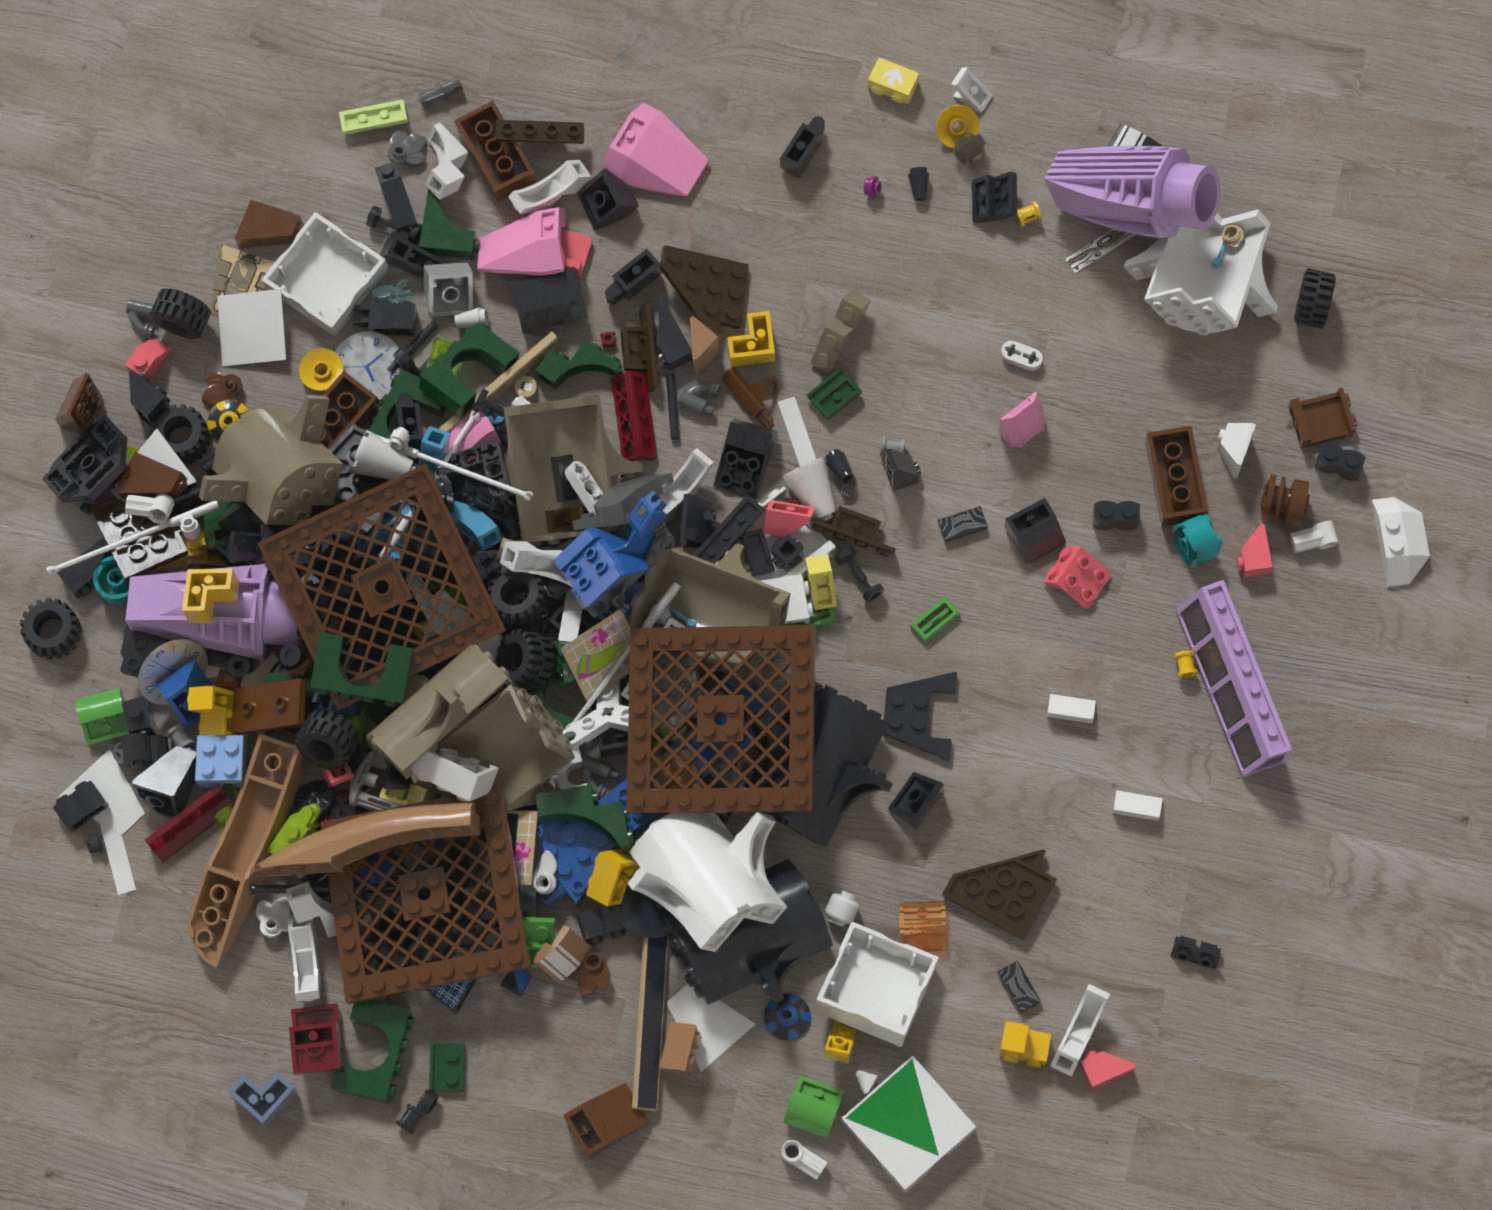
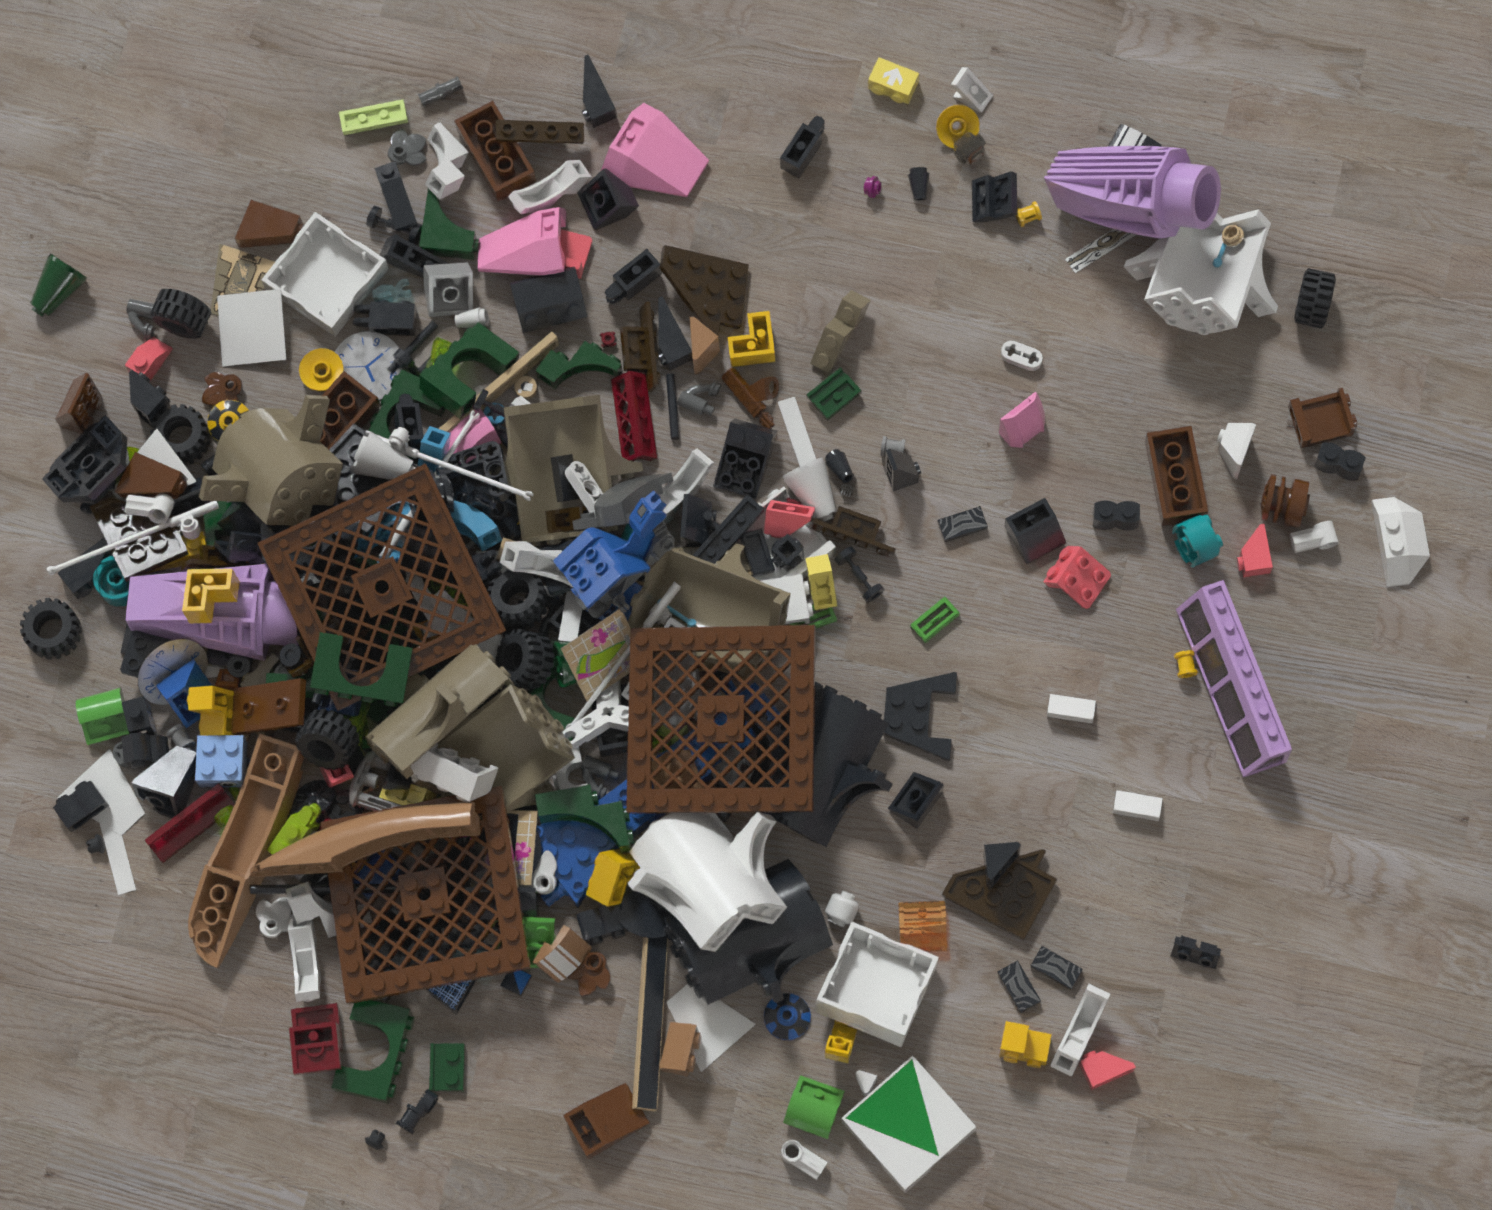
(55, 285): none -> dark green cone
(263, 1103): sand blue brick -> none
(375, 1140): none -> black piece
(596, 100): none -> black slope
(998, 859): none -> black slope
(1056, 967): none -> tile

